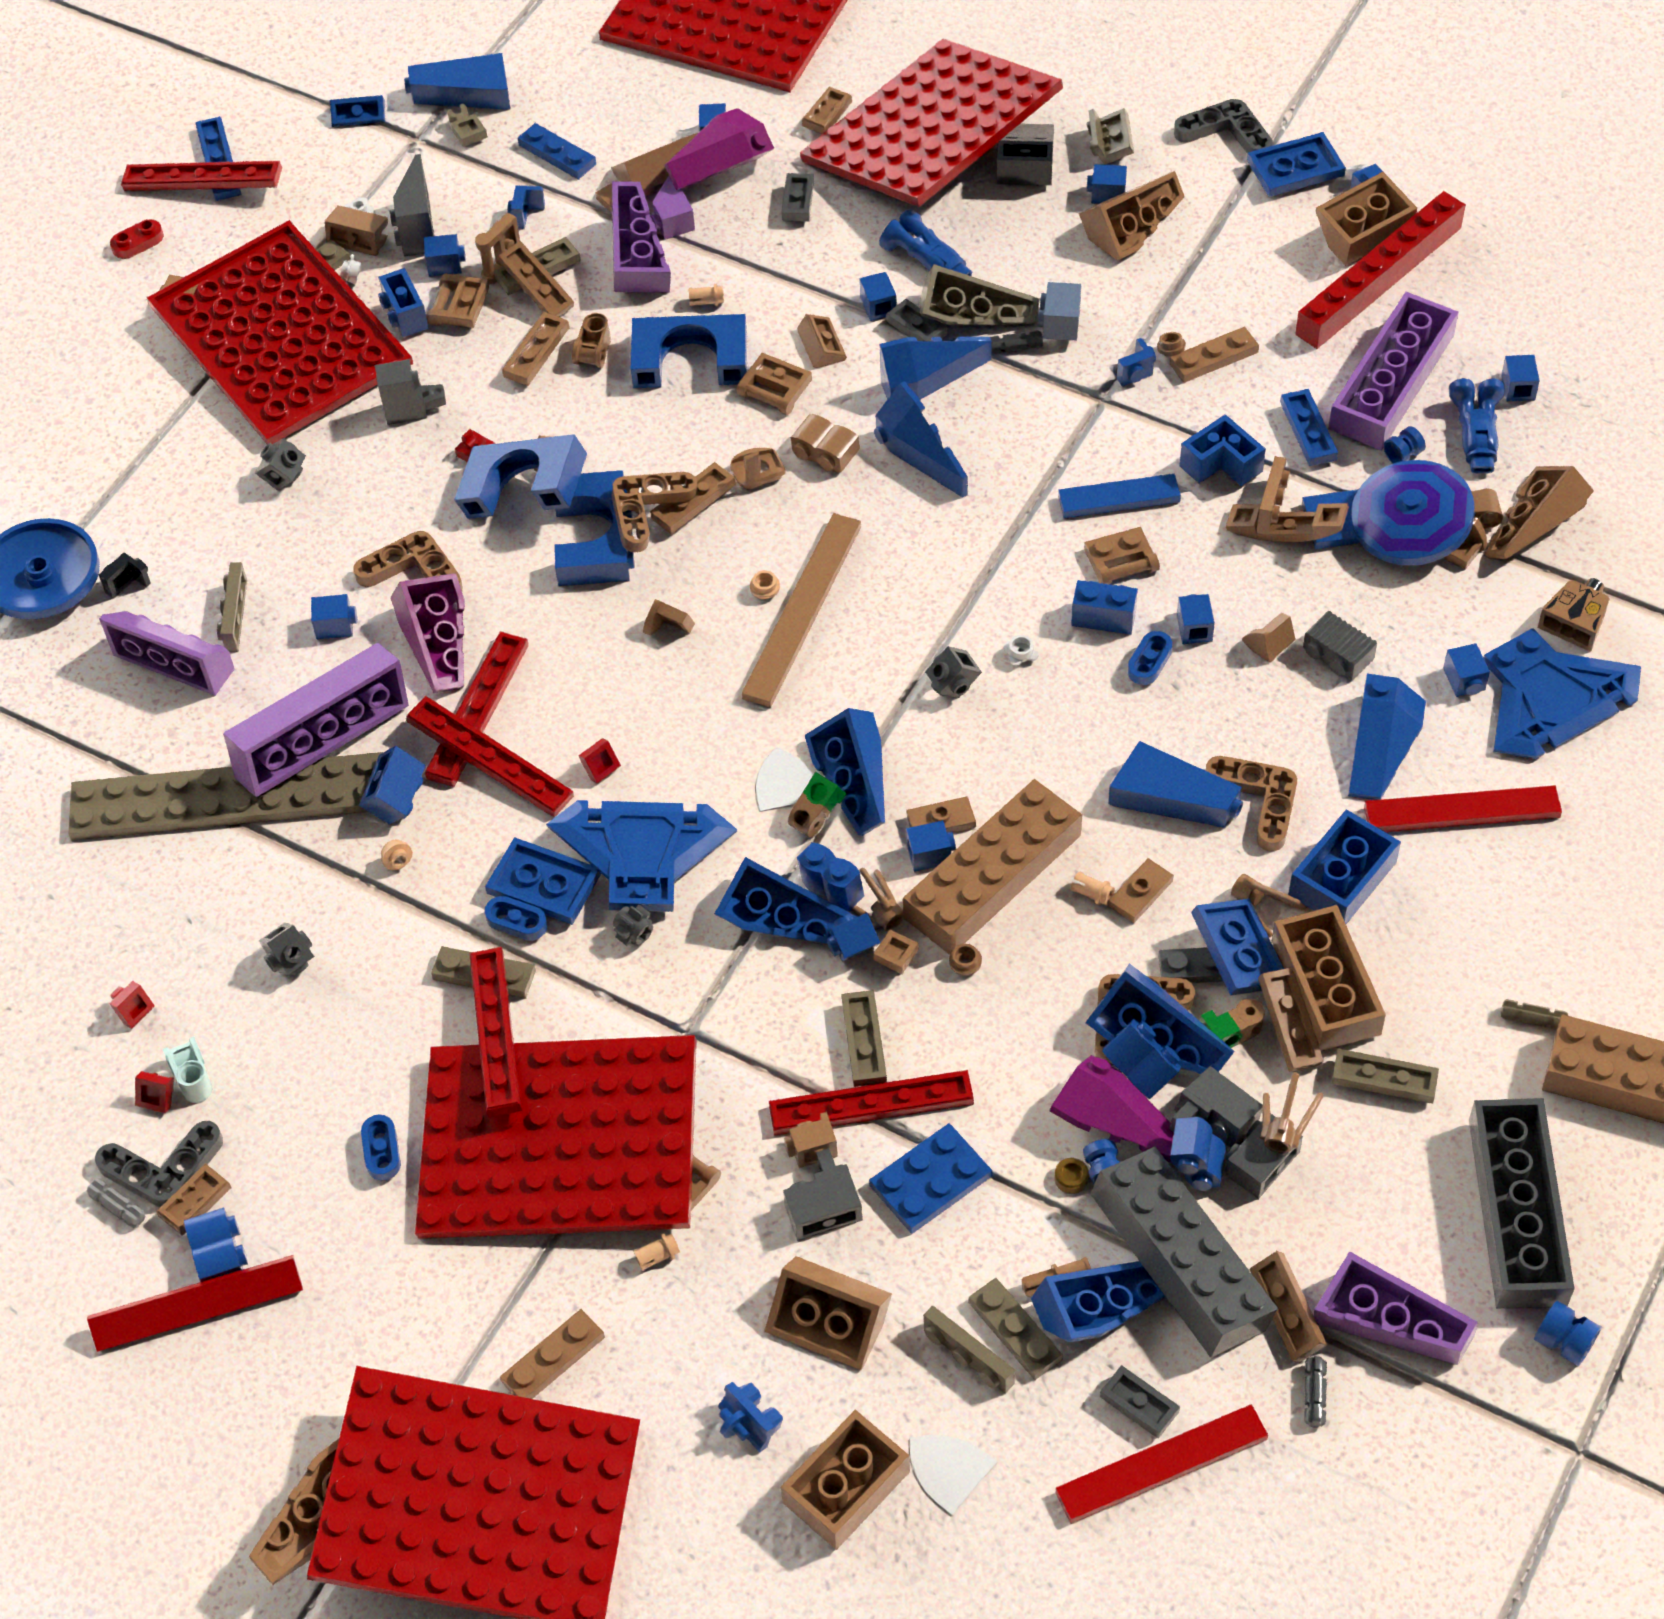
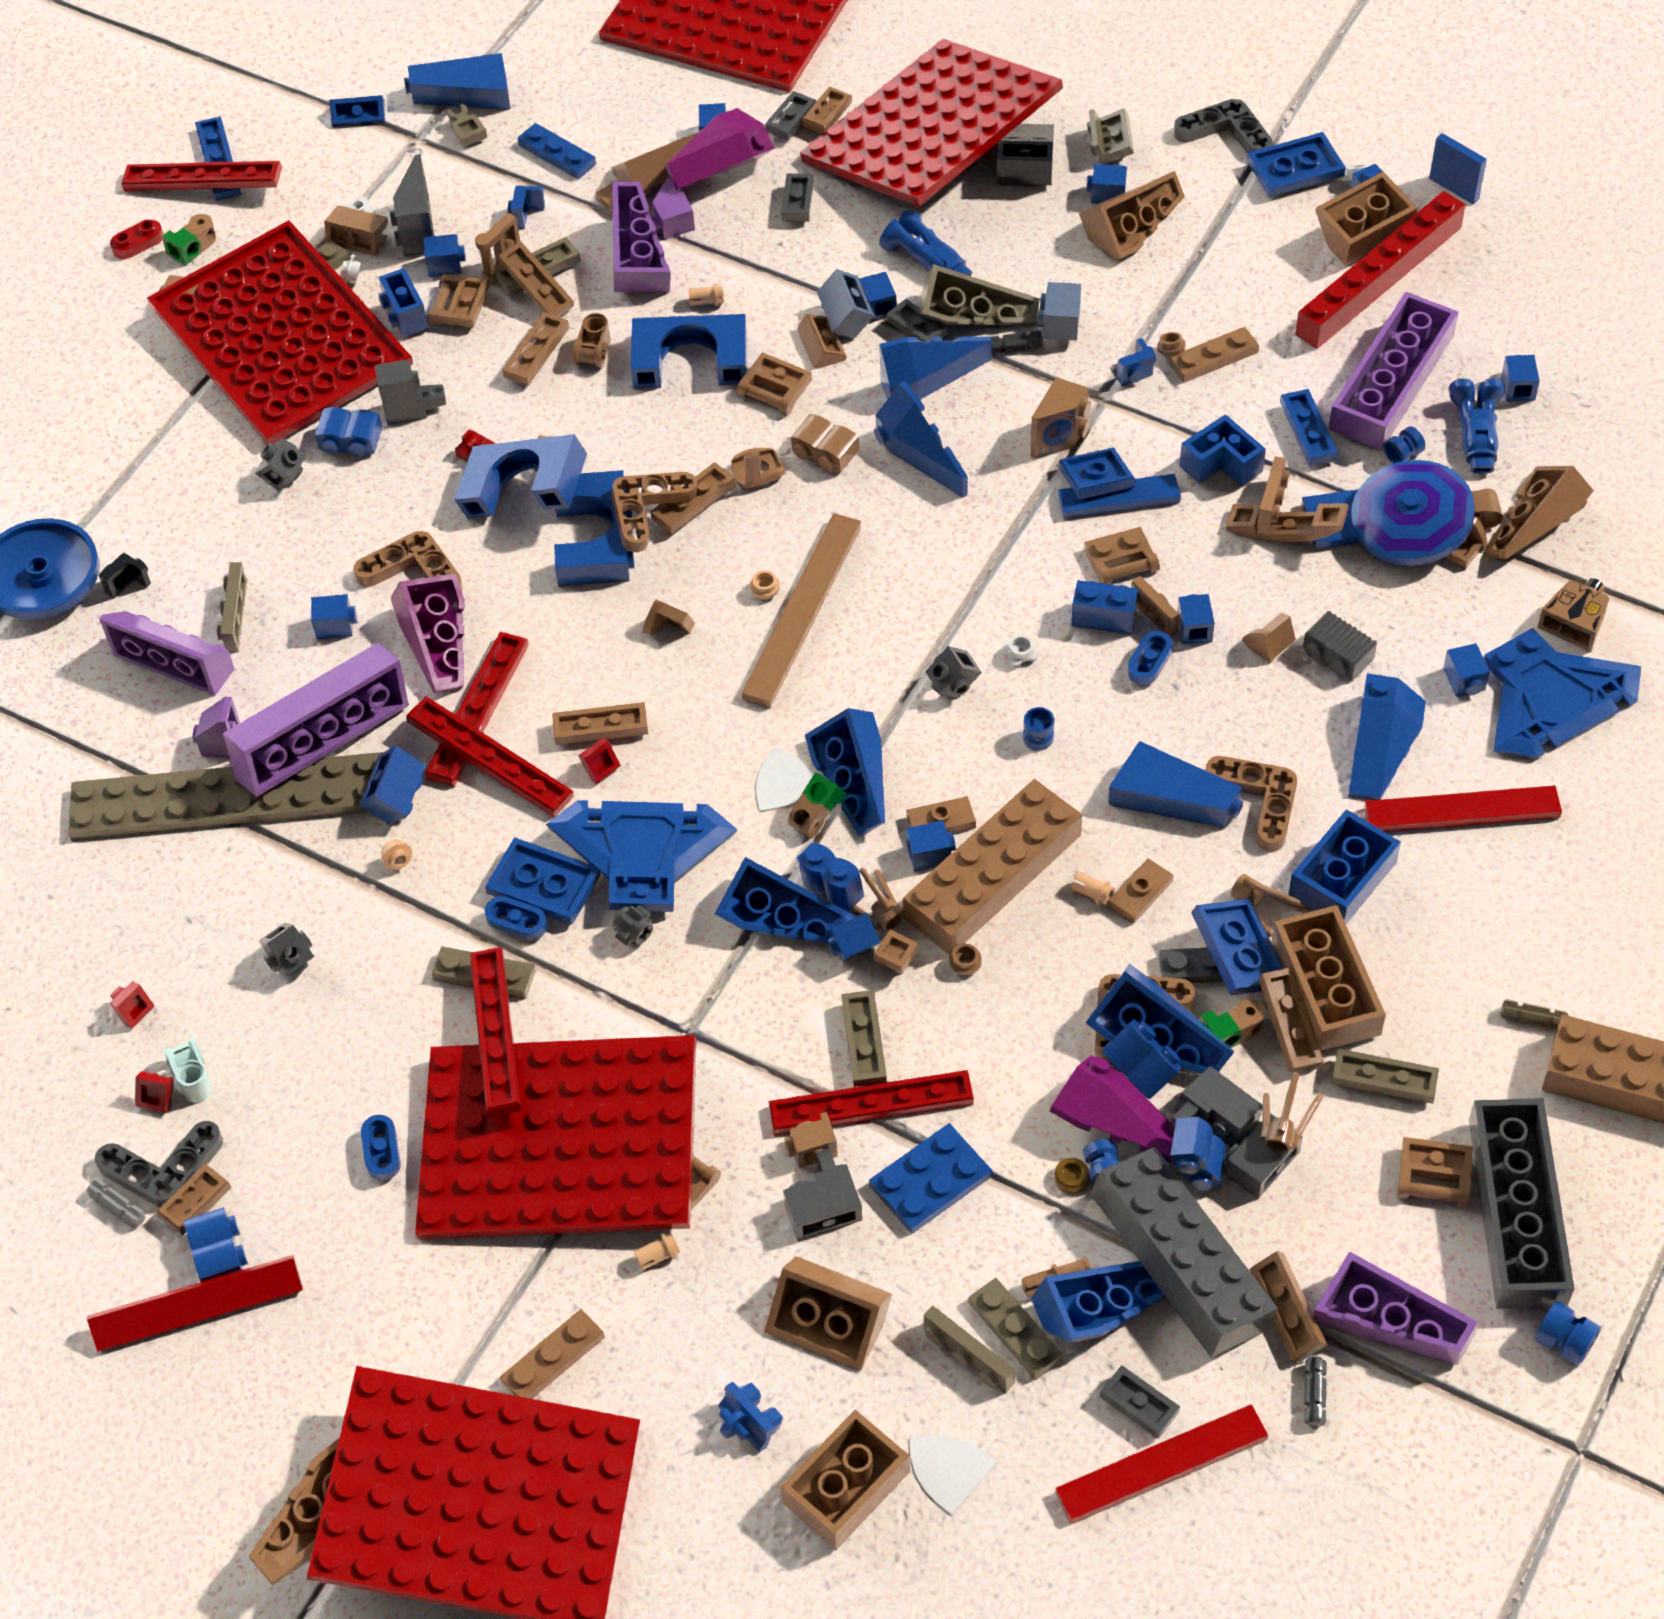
(190, 239): none -> leg
(212, 725): none -> medium lavender slope
(348, 431): none -> blue brick
(600, 723): none -> medium nougat plate
(789, 115): none -> dark grey plate
(845, 304): none -> sand blue brick
(1038, 728): none -> blue wheel
(1060, 418): none -> medium nougat slope
(1096, 473): none -> blue tile
(1156, 607): none -> medium nougat plate
(1435, 1161): none -> medium nougat plate
(1457, 168): none -> blue tile

